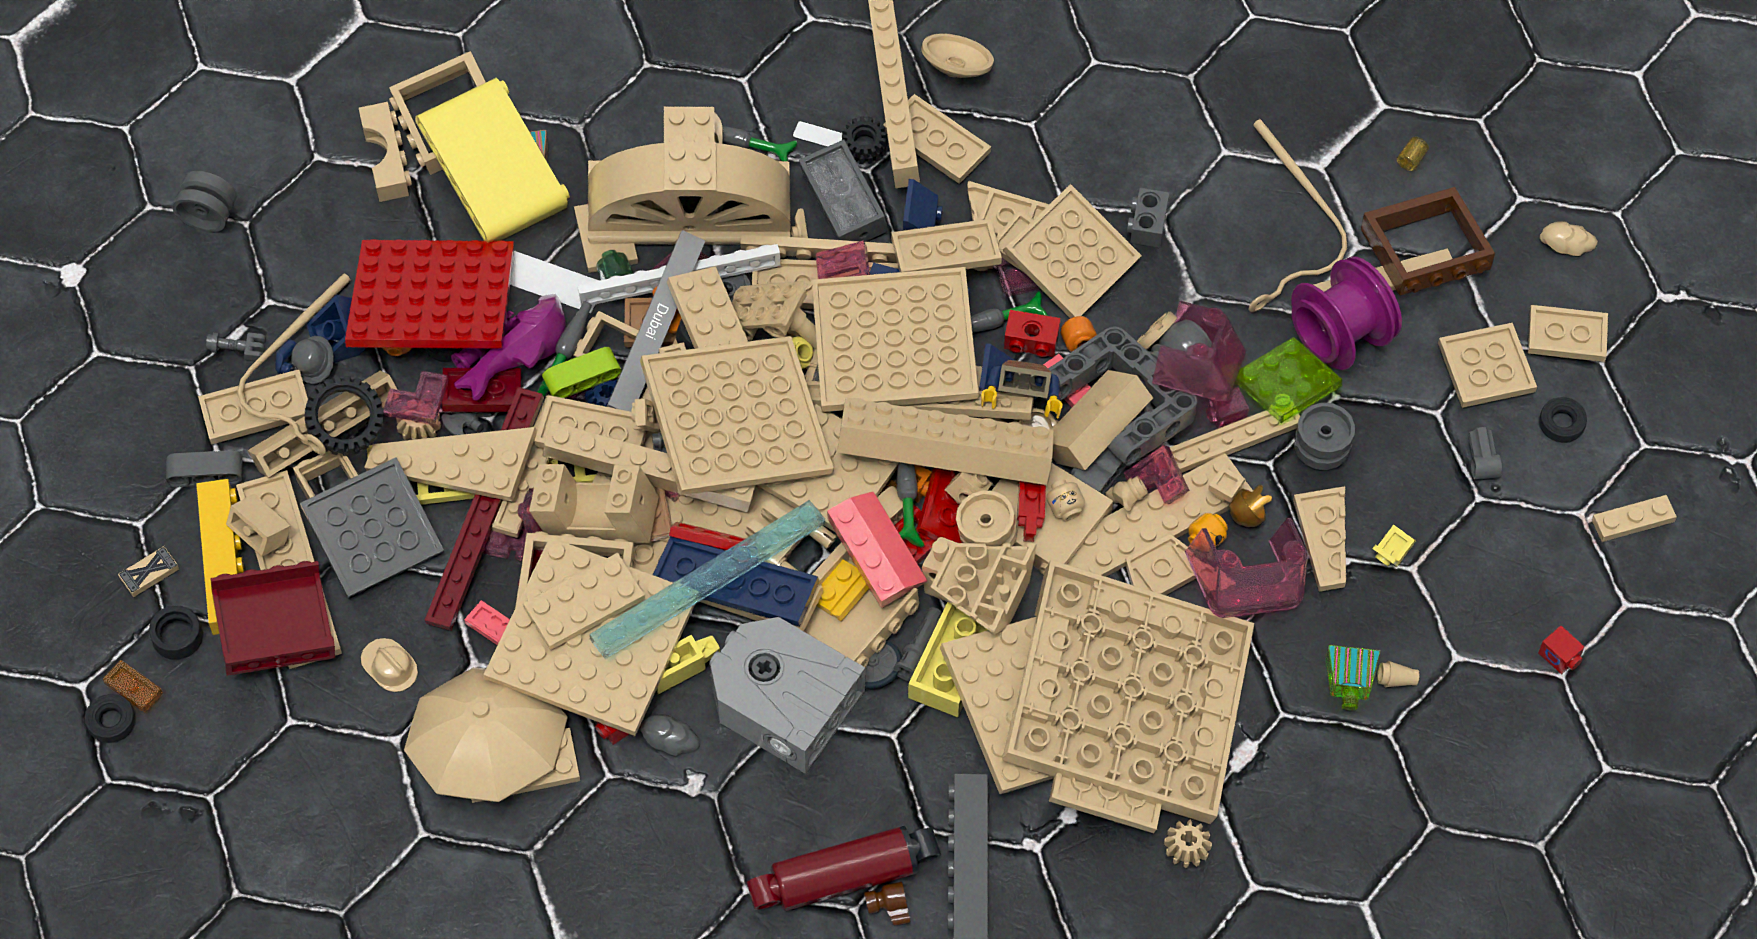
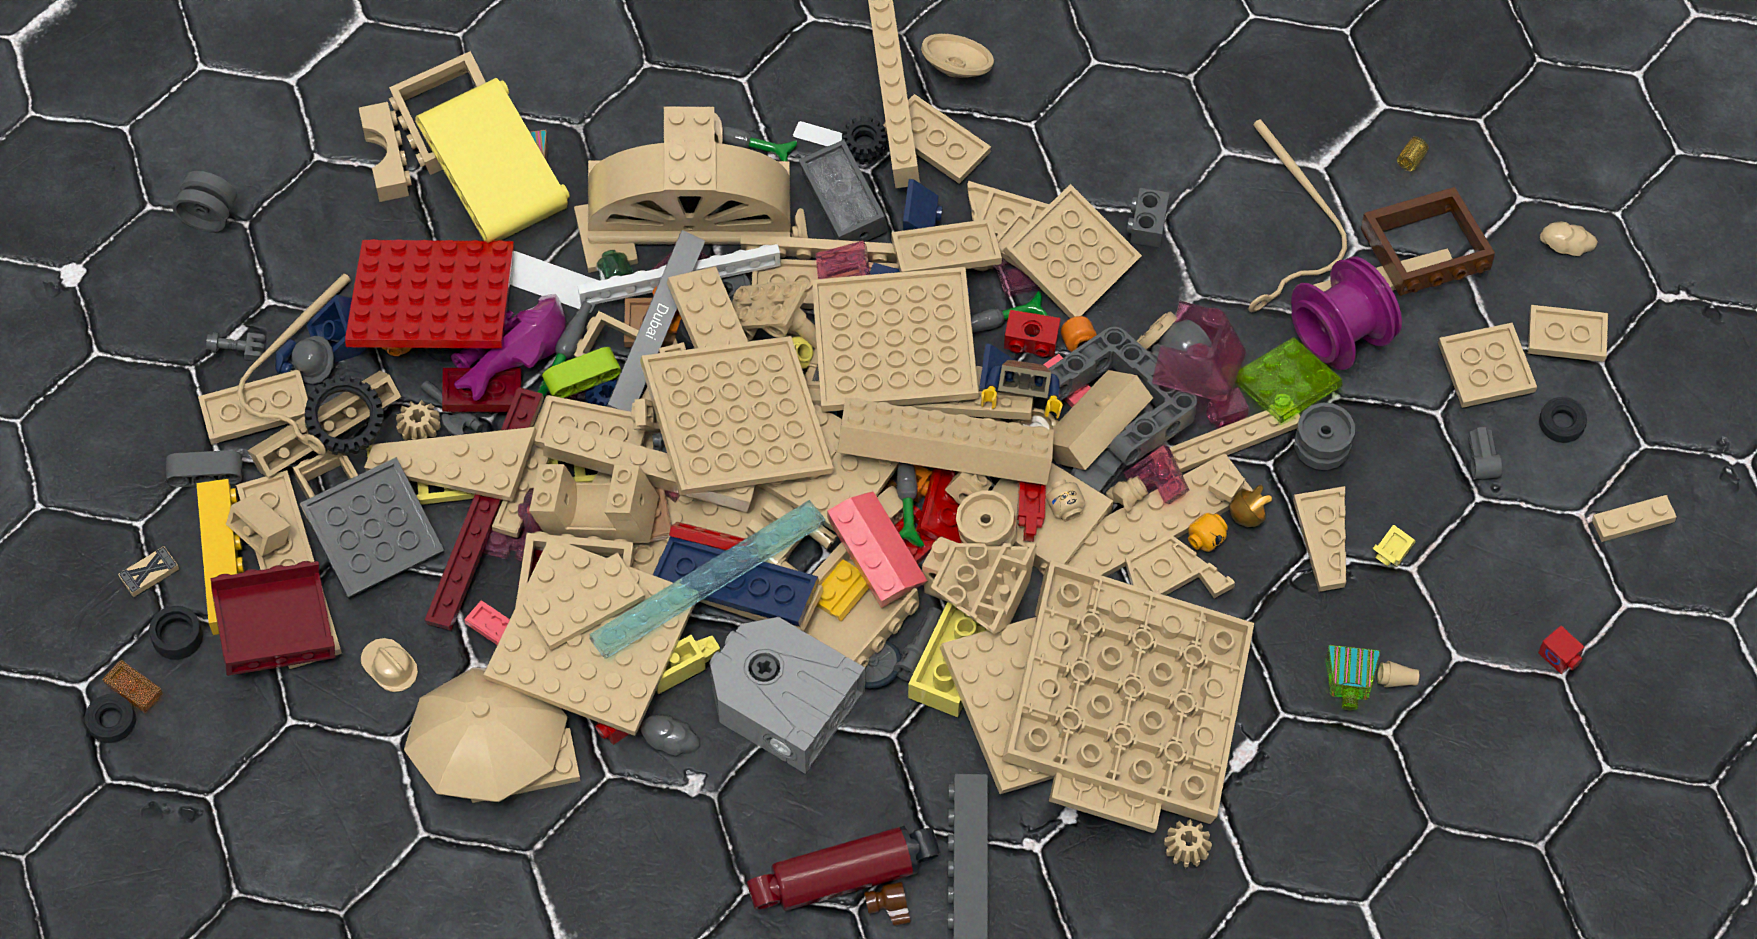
(421, 405): clear pink plate -> none
(1250, 589): clear pink windscreen -> none

